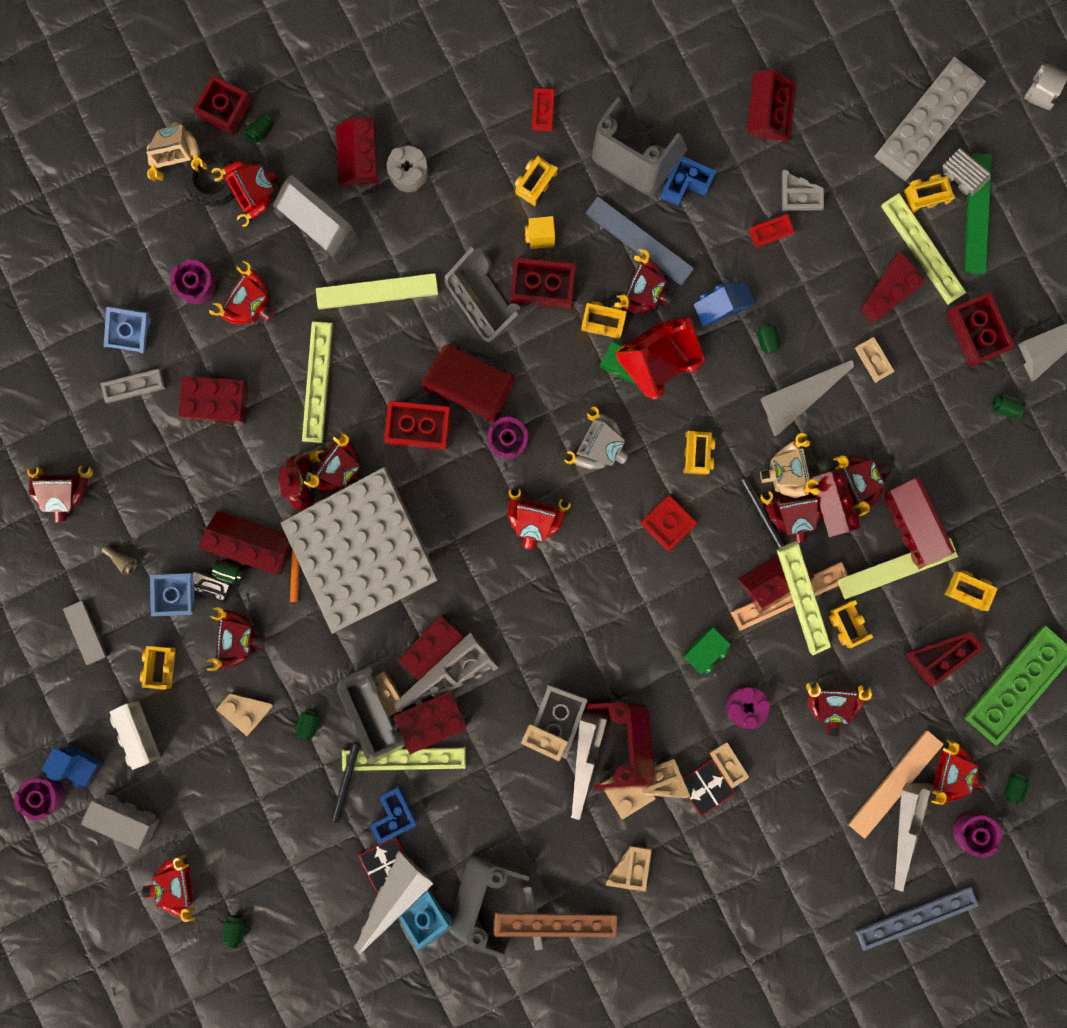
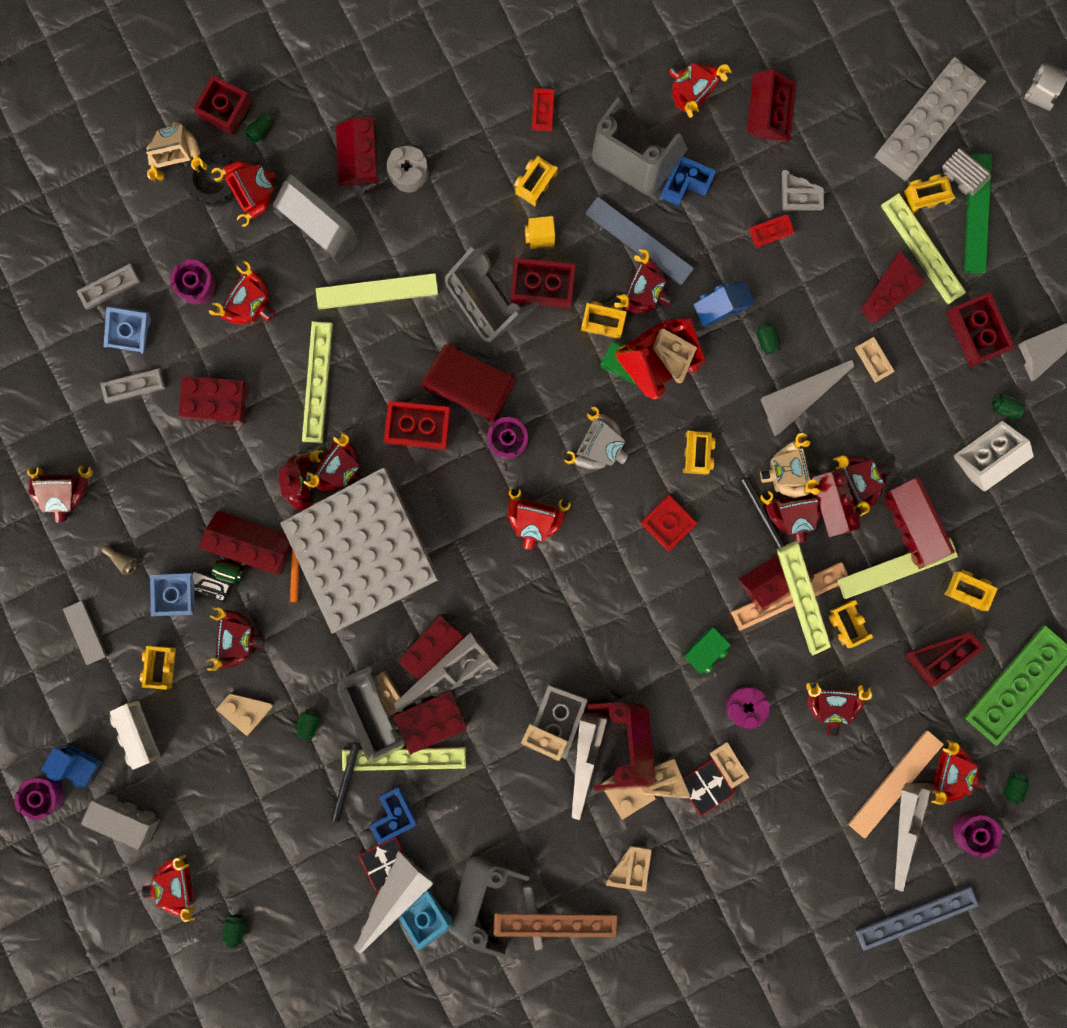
(108, 286): none -> light grey tile
(674, 354): none -> tan wing
(695, 84): none -> torso
(994, 455): none -> white slope

